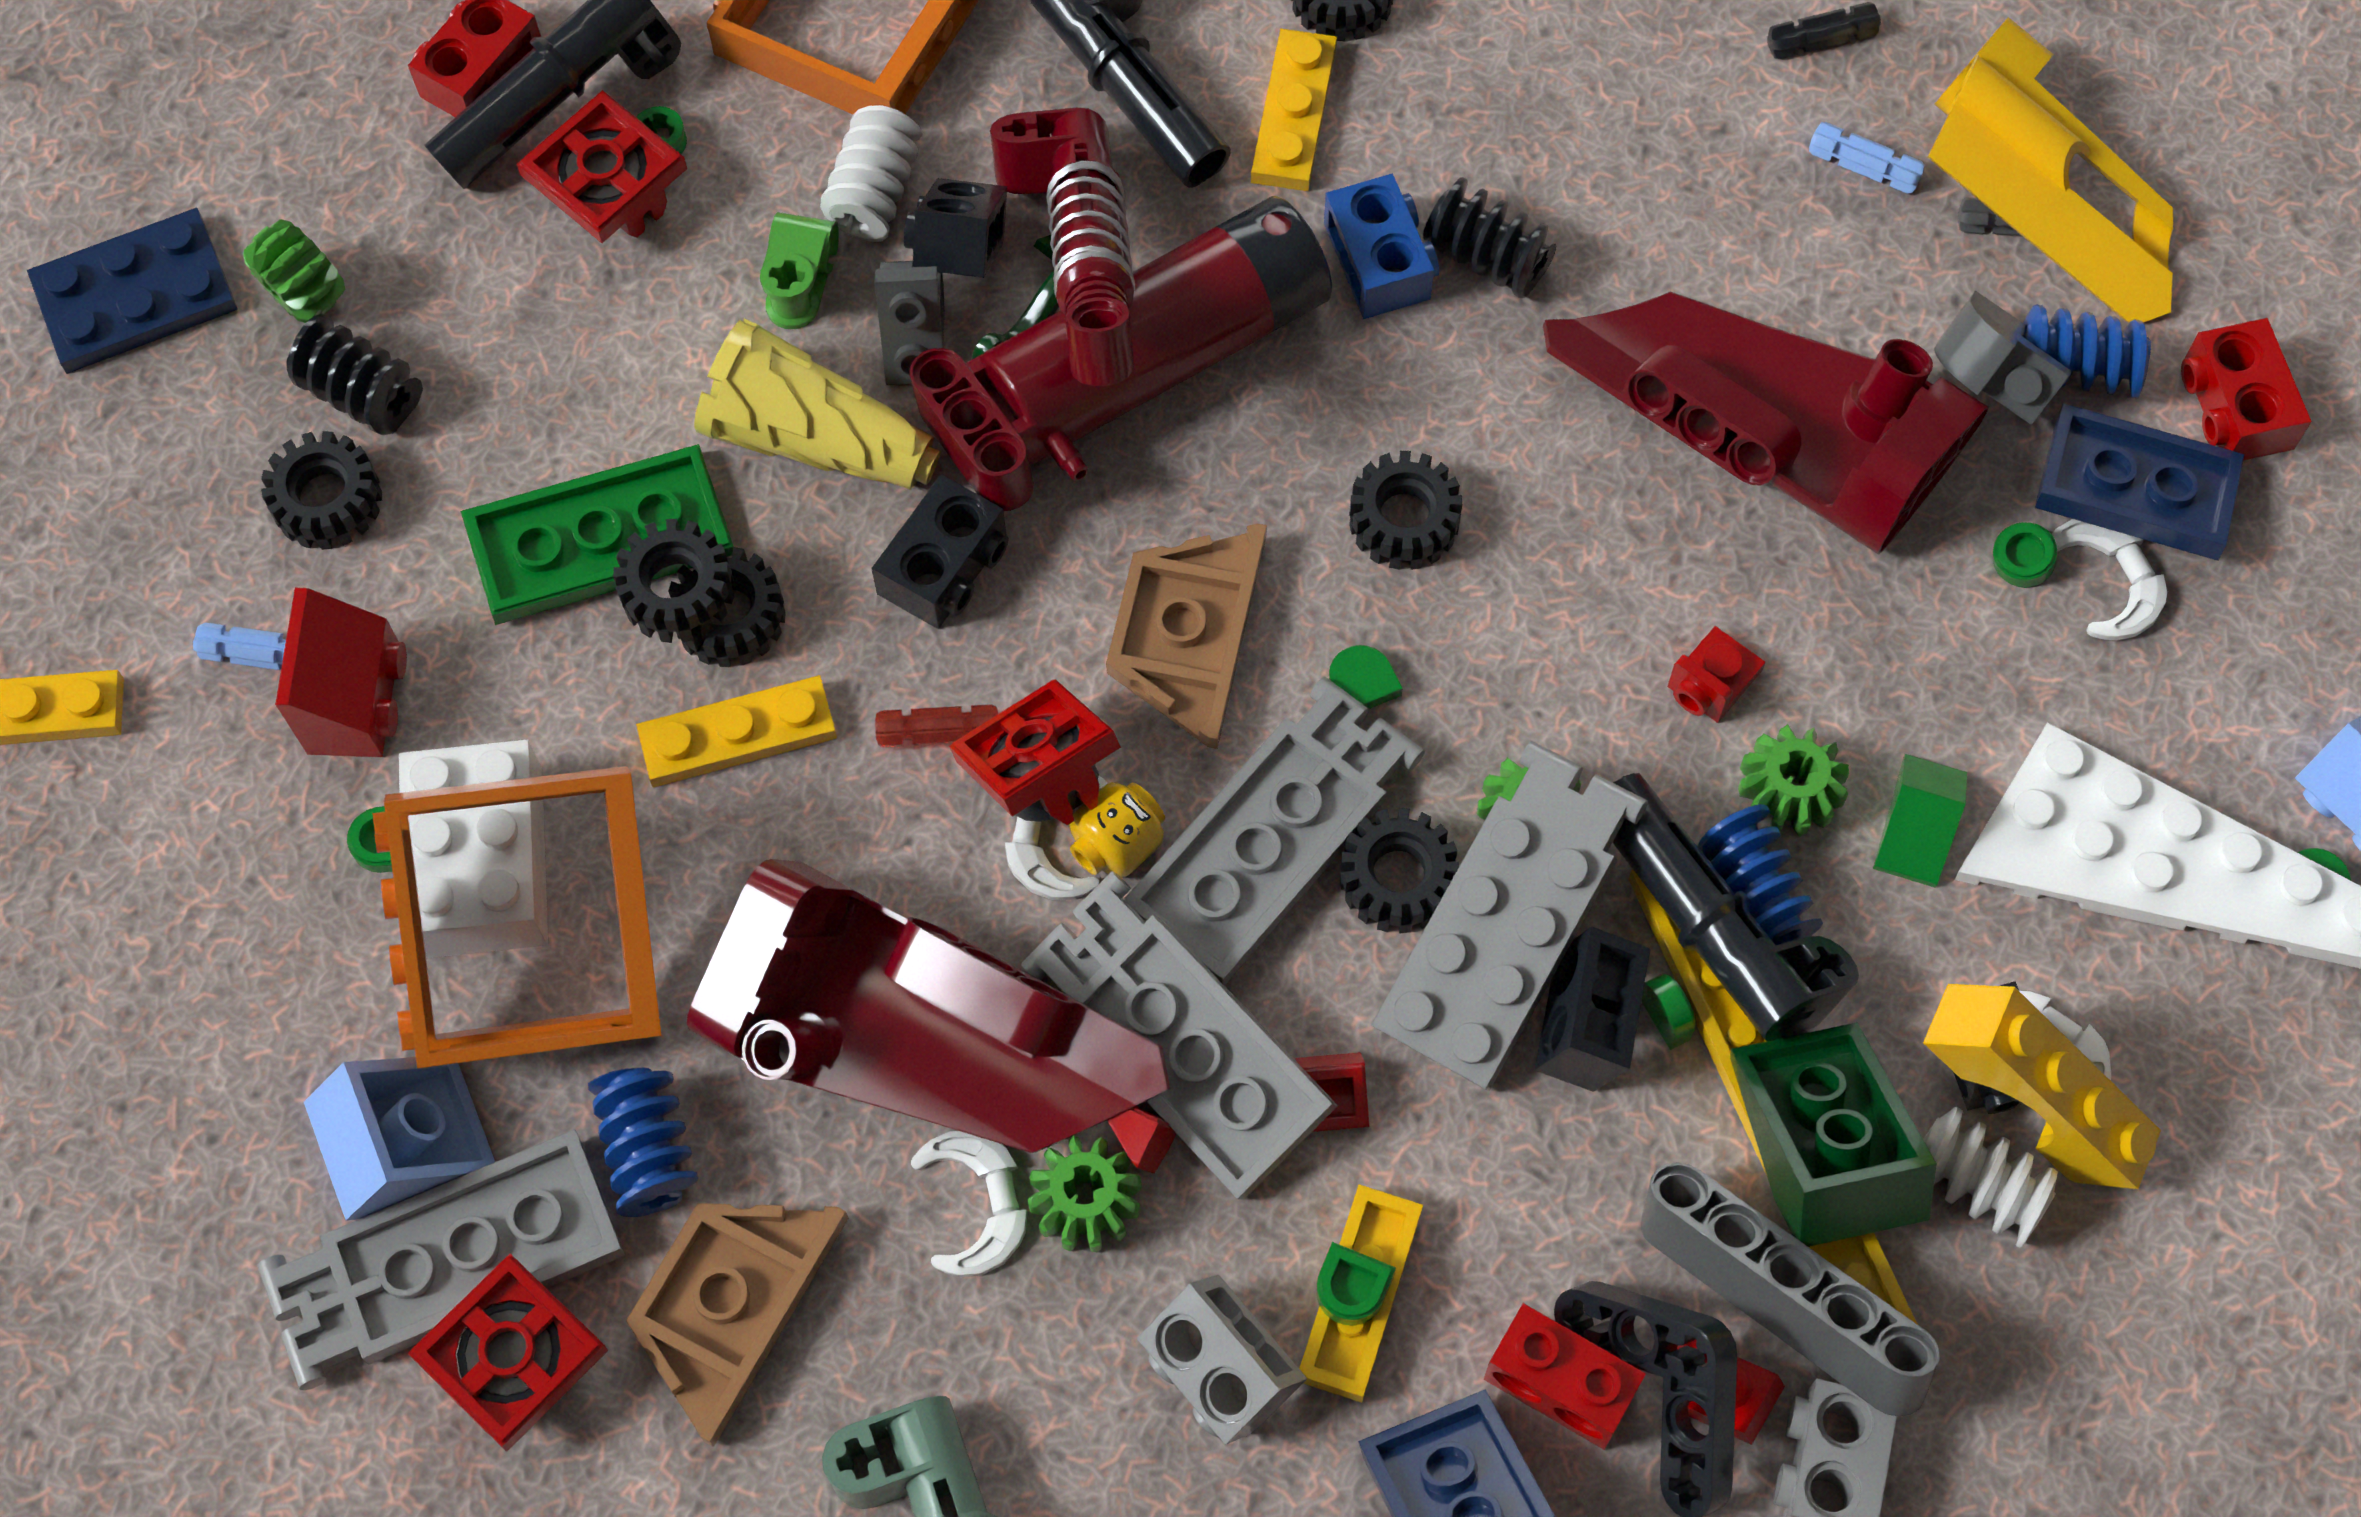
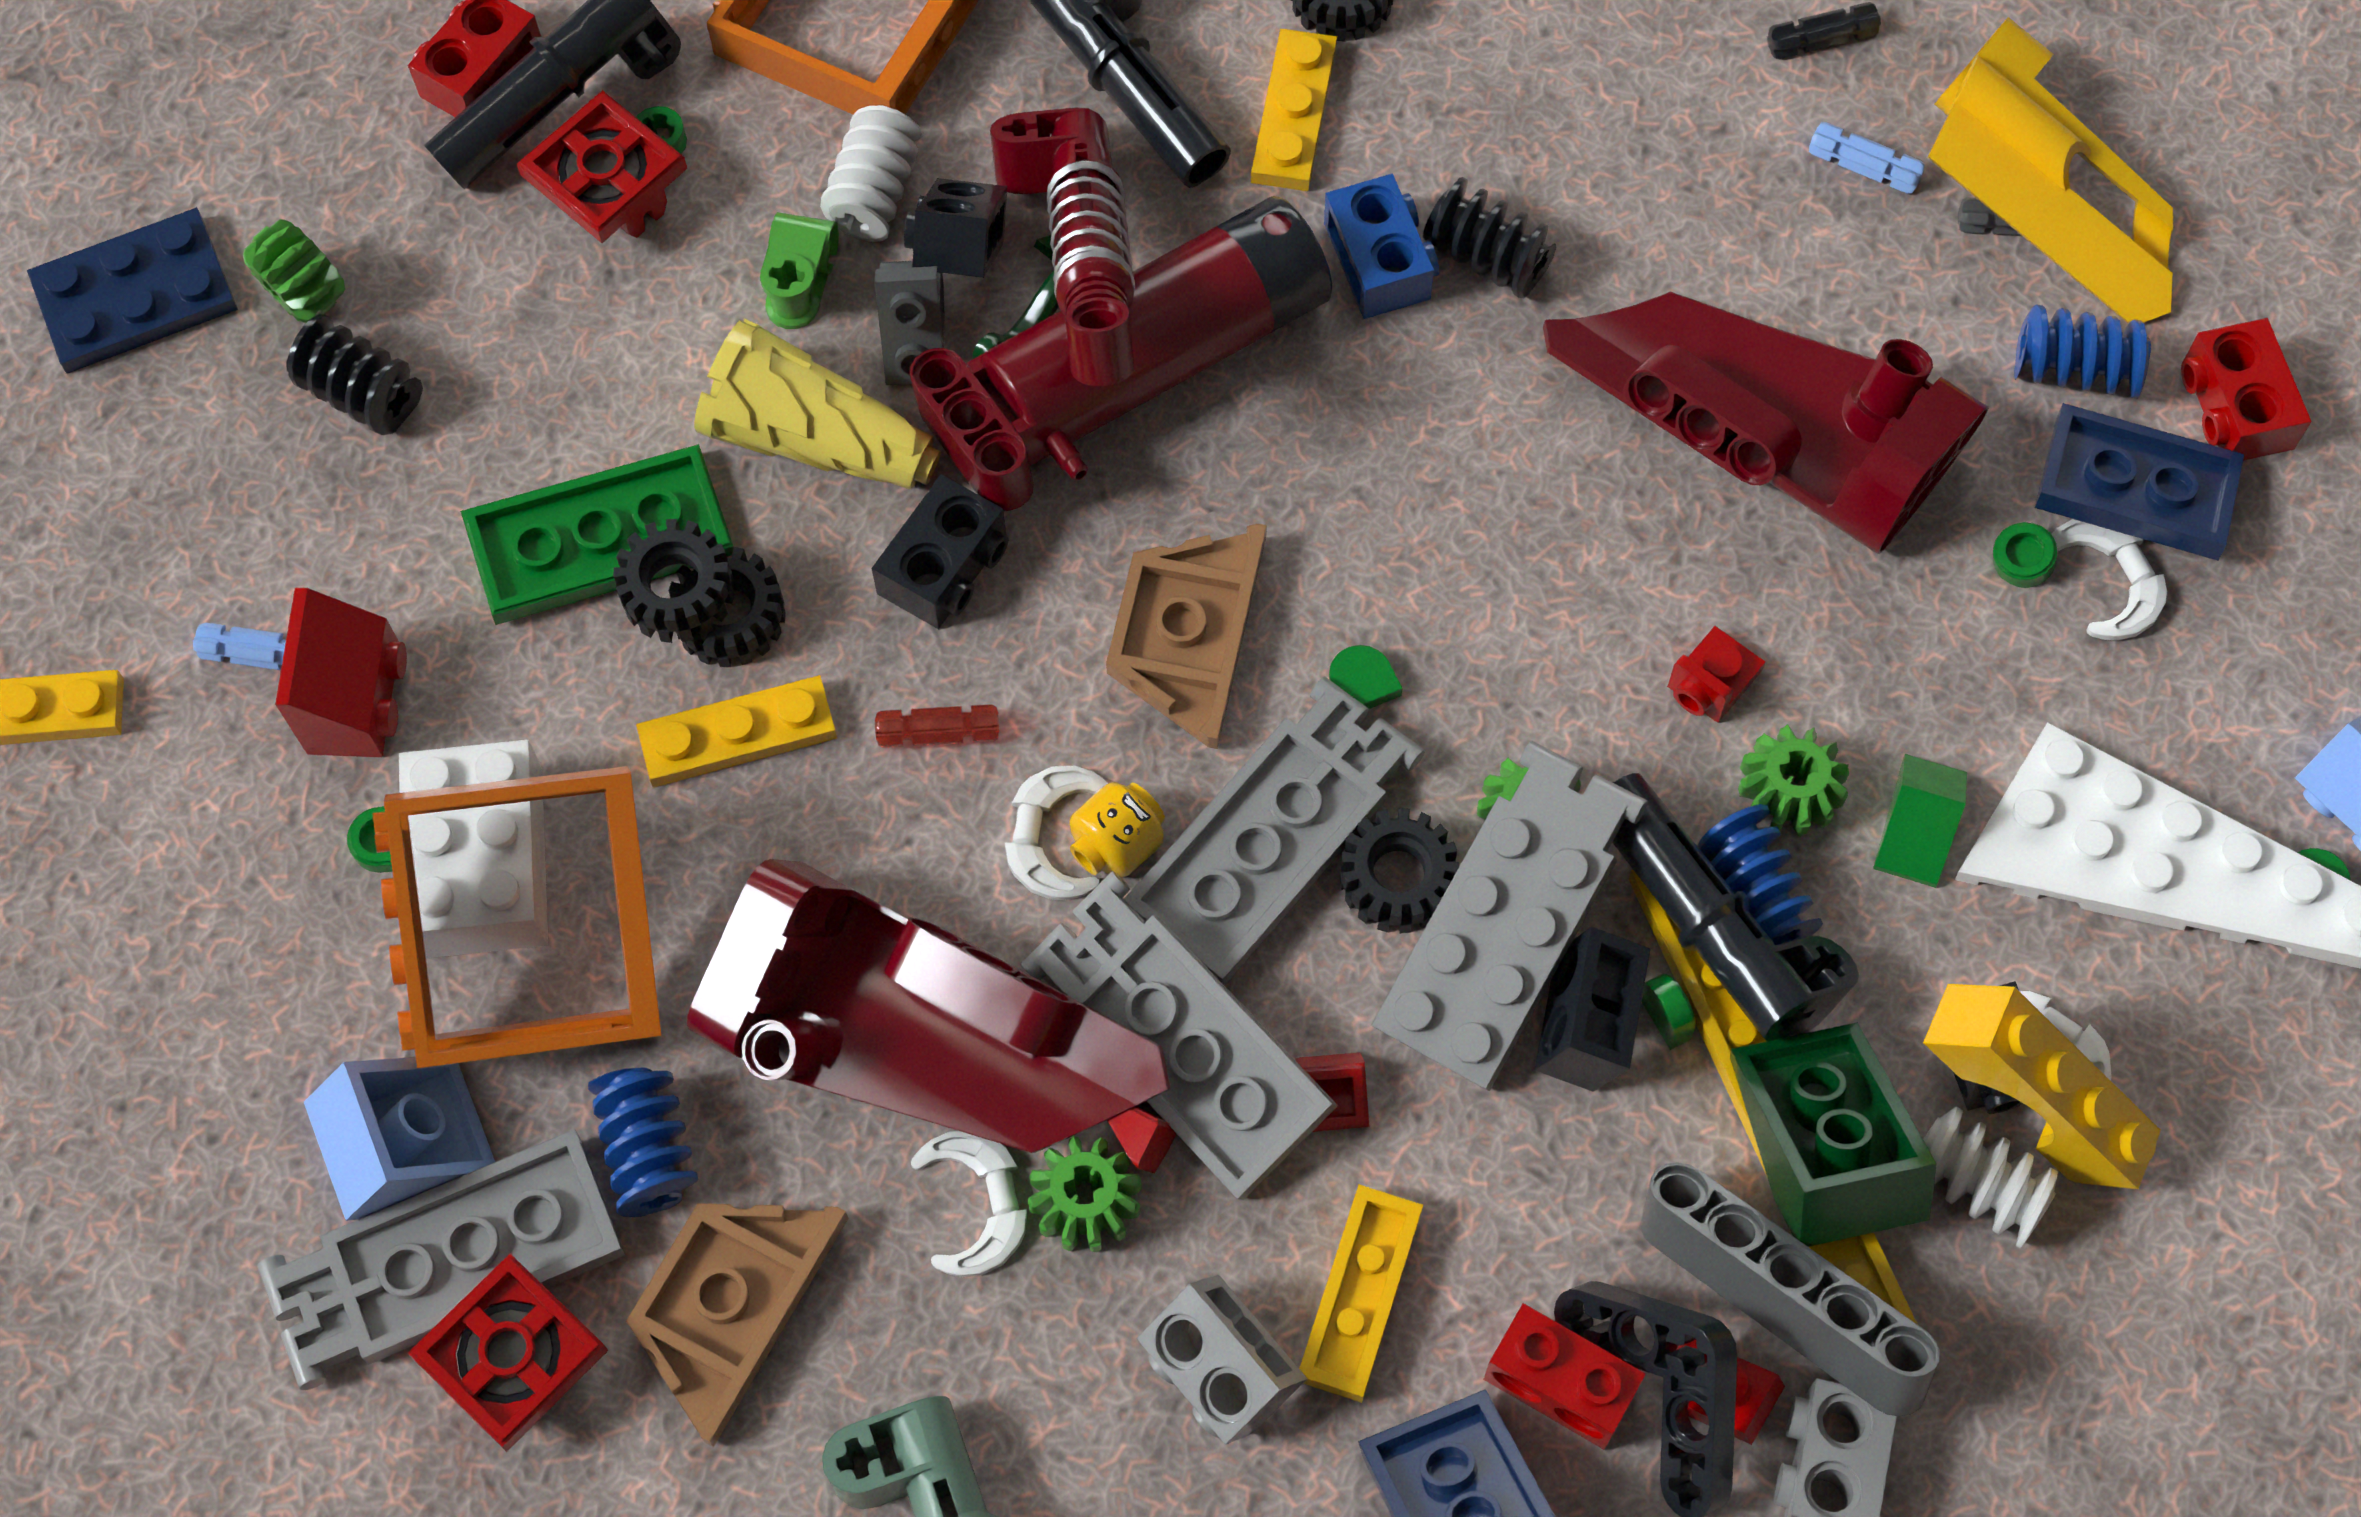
(308, 462): black tyre -> none
(1037, 757): red piece -> none
(1352, 1285): green tile -> none
(1405, 478): black tyre -> none
(1990, 355): dark grey brick -> none

